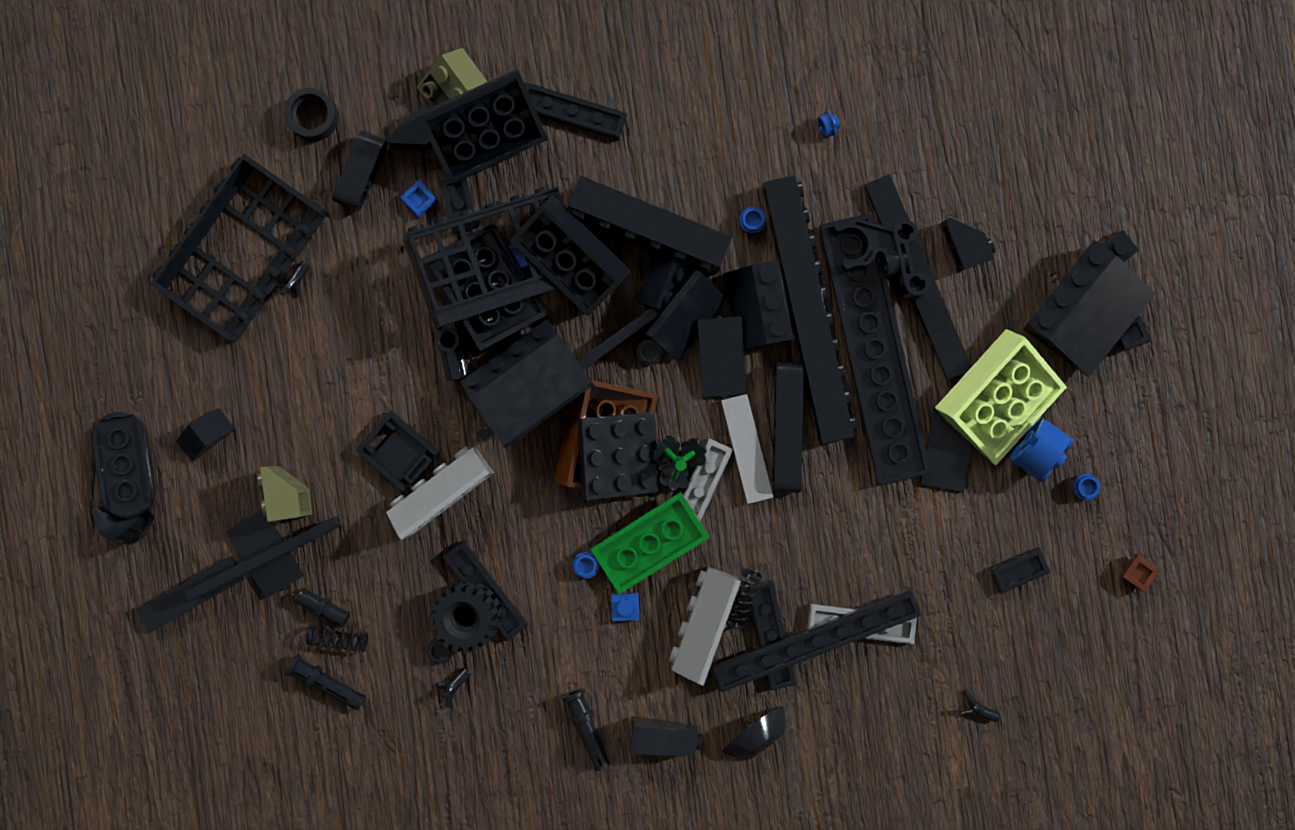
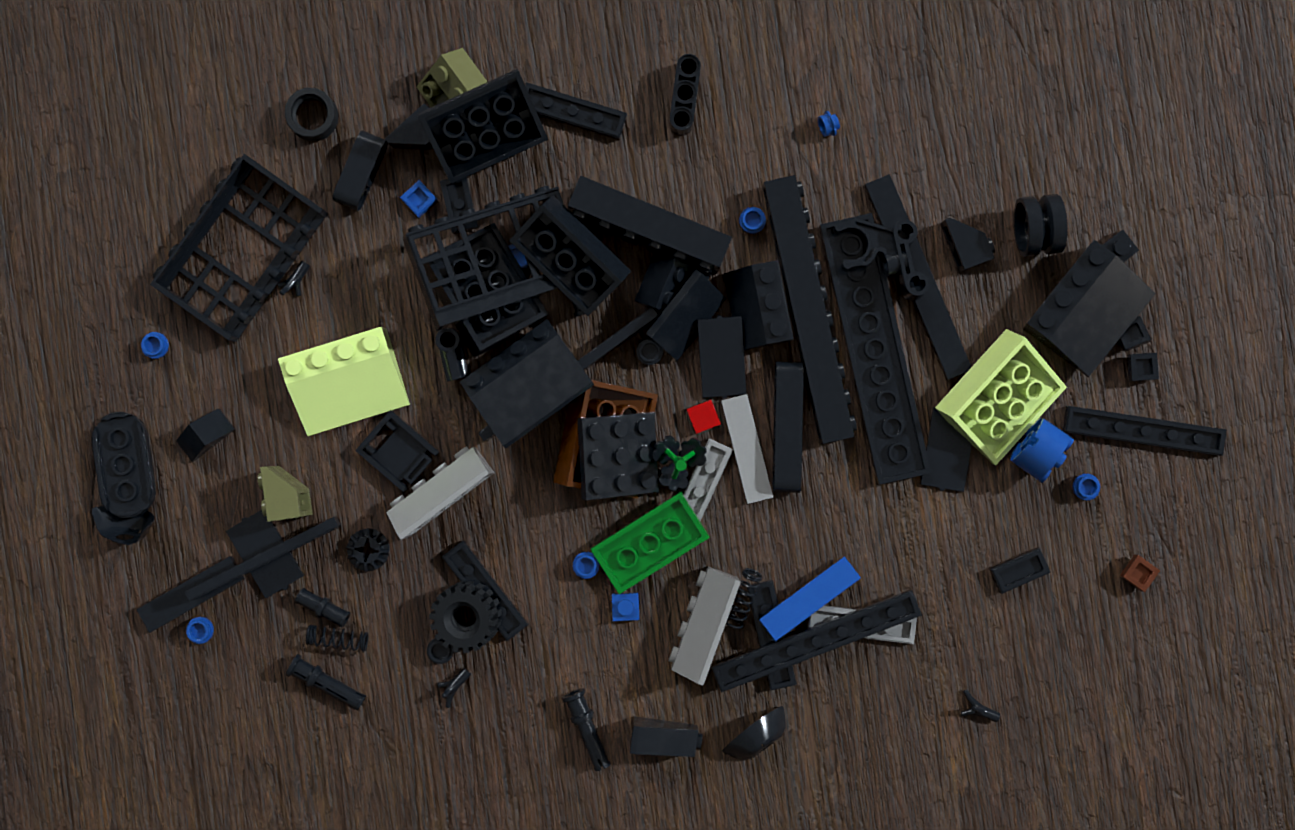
(154, 345): none -> blue plate
(199, 630): none -> blue plate
(344, 381): none -> yellowish green slope
(376, 540): none -> black gear
(684, 82): none -> black beam
(703, 416): none -> red tile
(809, 599): none -> blue tile
(1040, 225): none -> black wheel
(1142, 367): none -> black plate
(1144, 430): none -> black tile

